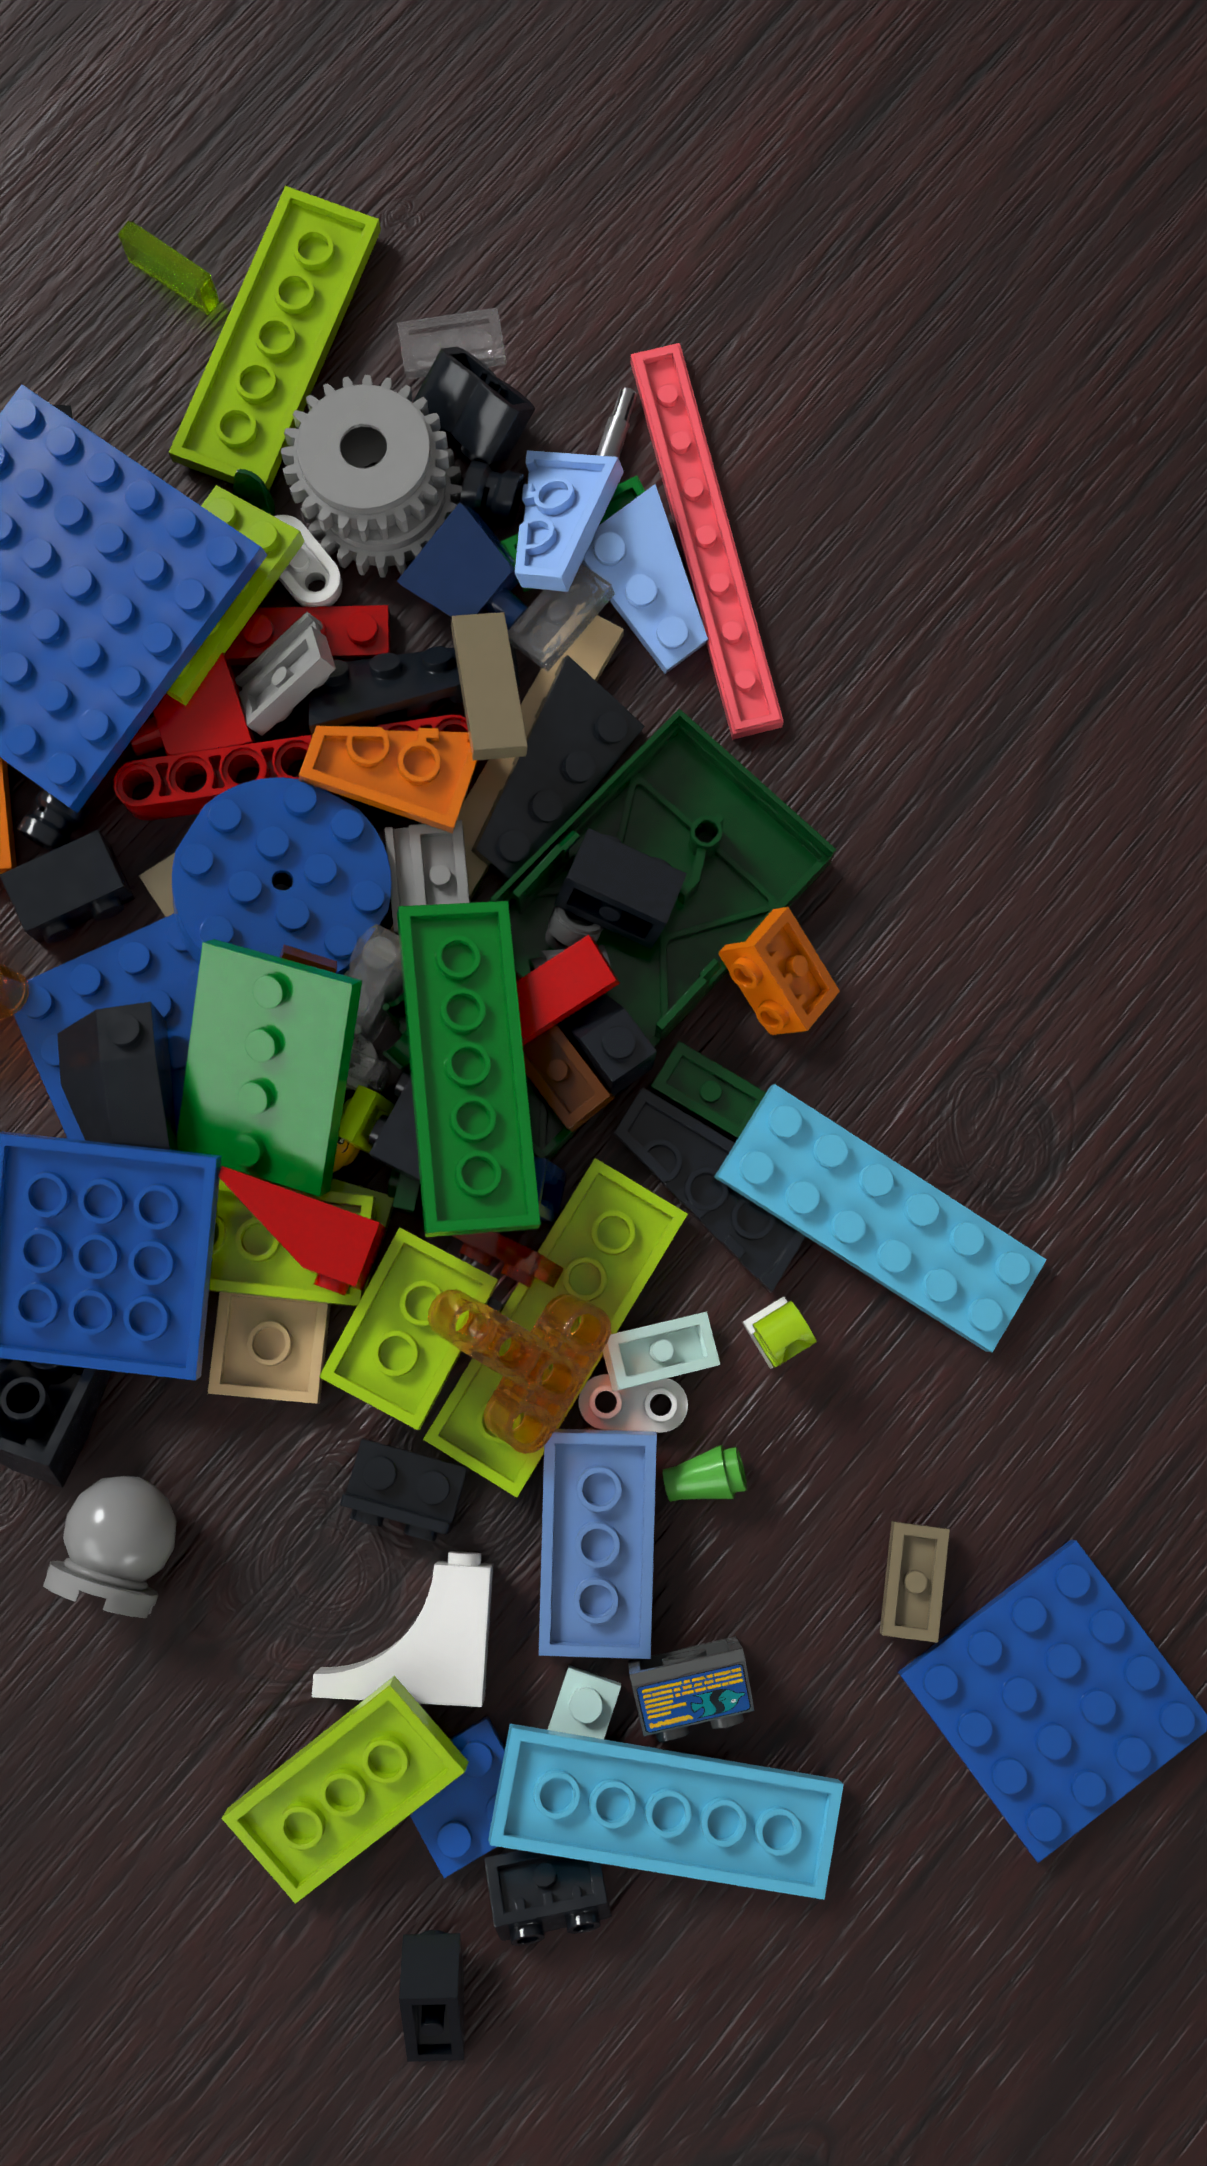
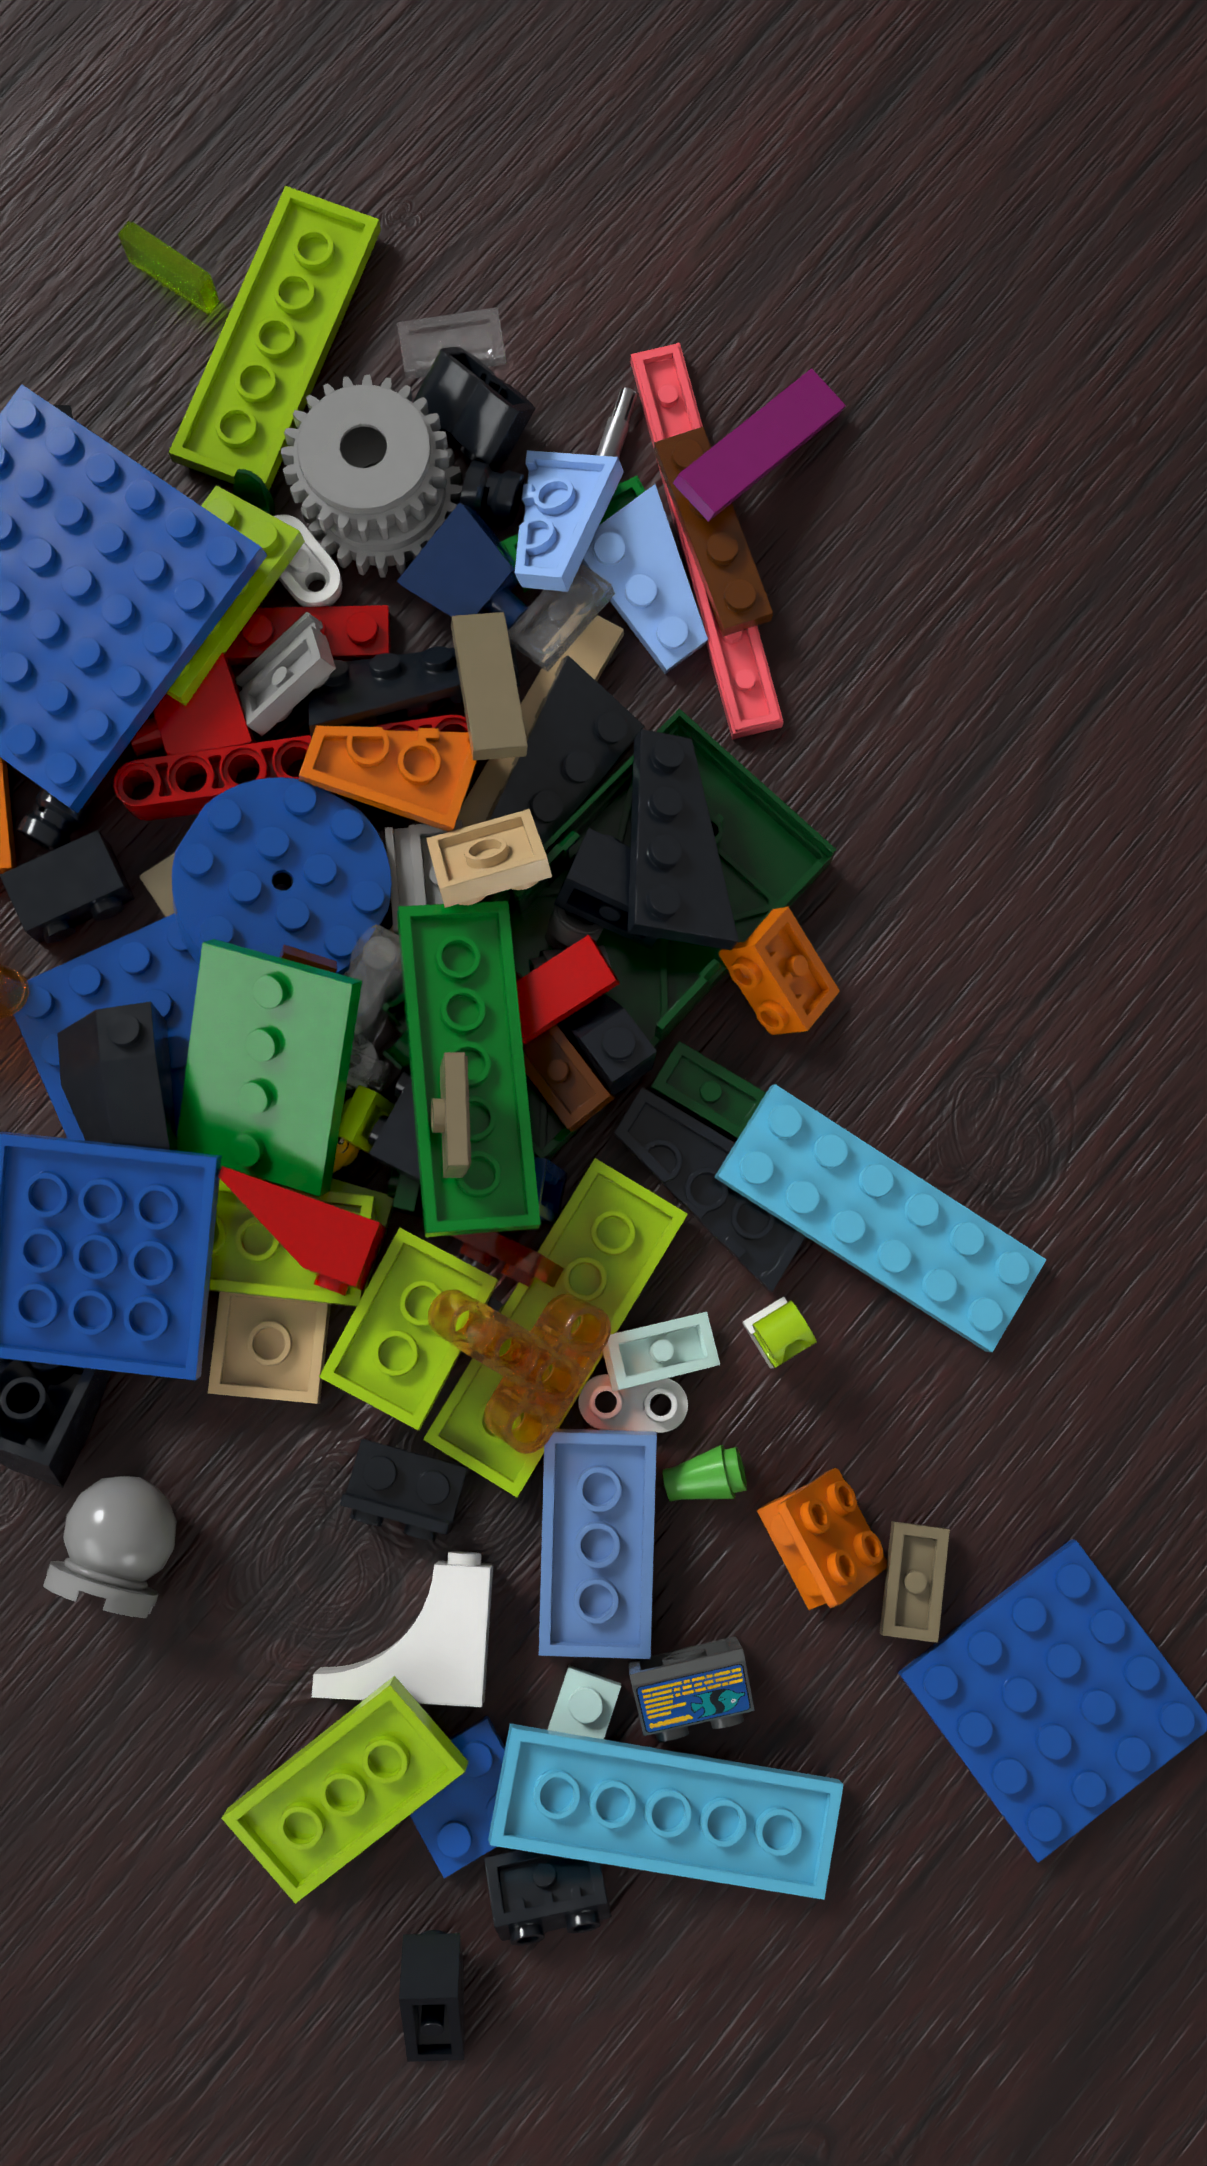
(452, 1116): none -> dark tan plate
(488, 858): none -> tan plate
(674, 856): none -> black wing
(716, 545): none -> reddish brown plate
(759, 445): none -> magenta tile
(824, 1540): none -> orange bracket

